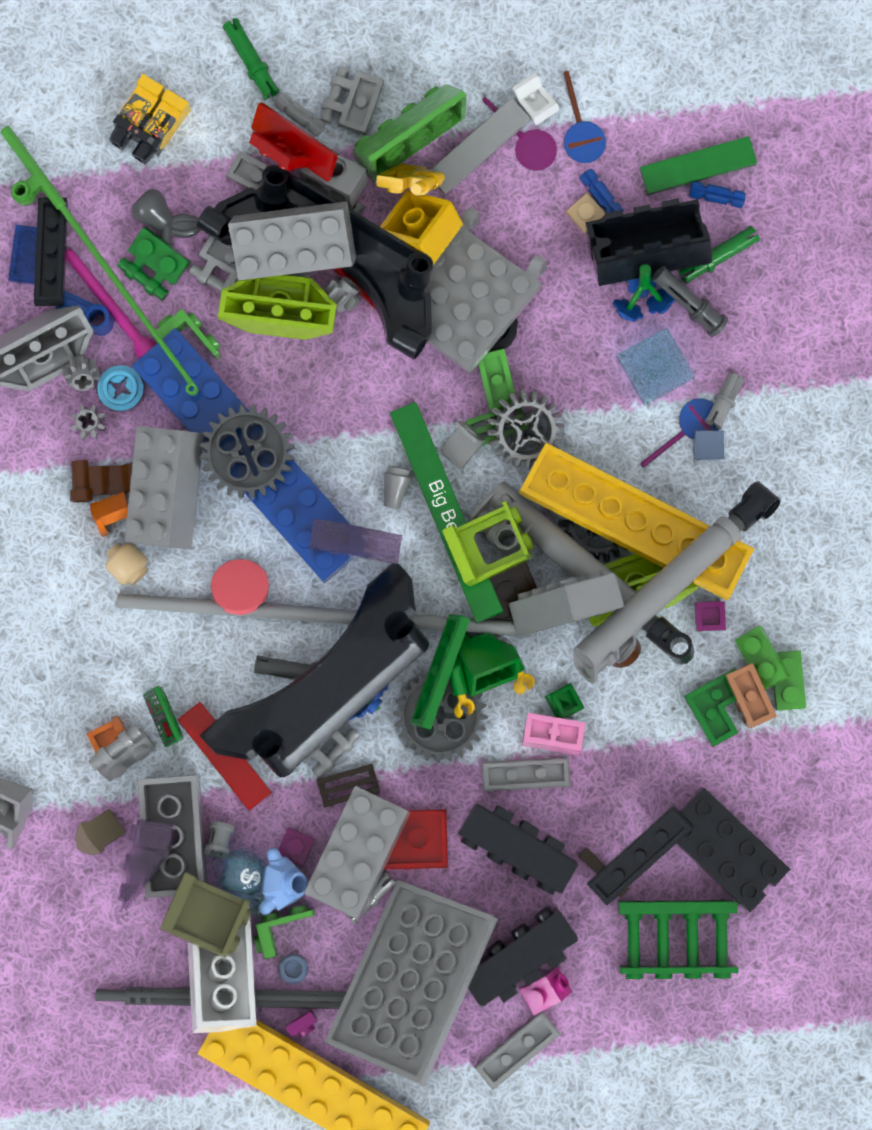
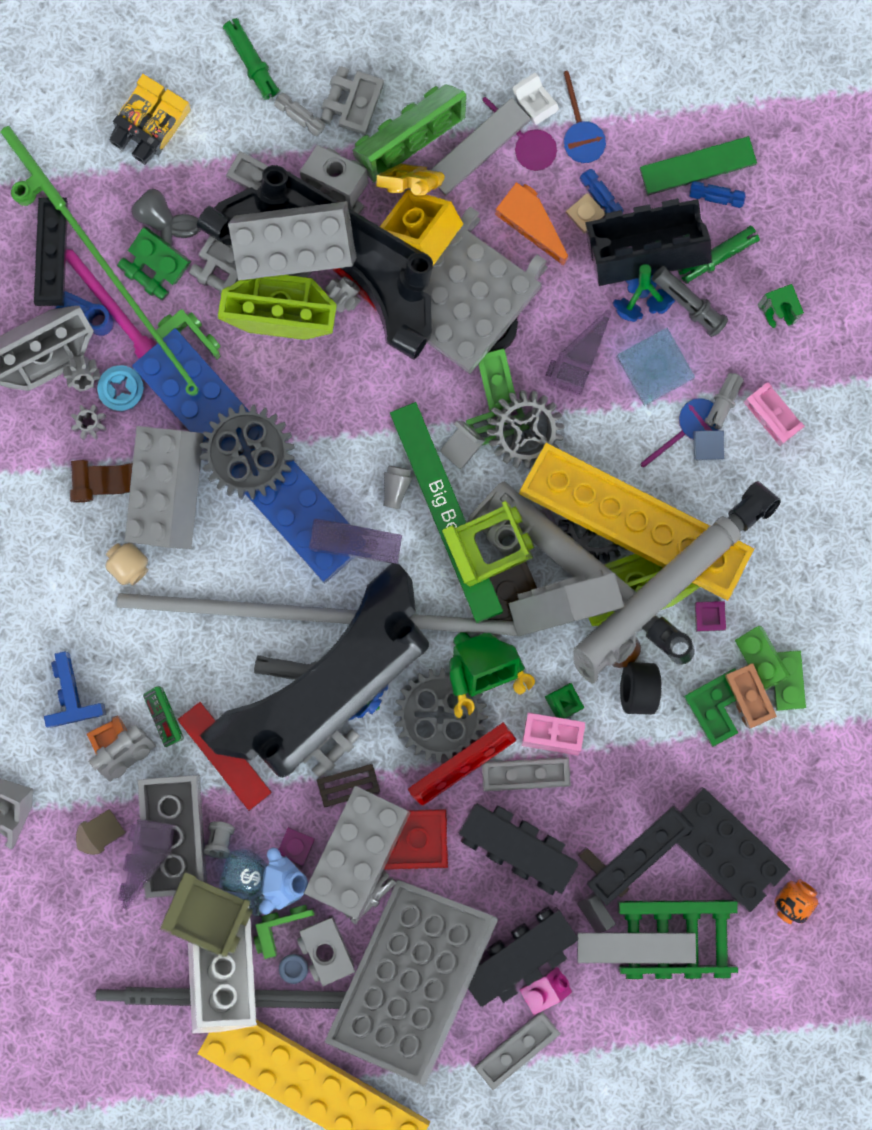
(23, 255): clear blue tile -> none
(69, 696): none -> blue bracket
(109, 511): orange tile -> none
(240, 586): coral tile -> none
(289, 144): red bracket -> none
(302, 1024): magenta plate -> none
(326, 933): none -> light grey brick
(440, 671): green tile -> none
(462, 764): none -> red tile
(528, 217): none -> orange slope
(577, 358): none -> clear purple slope
(596, 913): none -> dark grey tile
(636, 948): none -> light grey tile
(640, 688): none -> black tyre
(773, 414): none -> bright pink hinge
(782, 303): none -> green hinge
(796, 902): none -> orange head

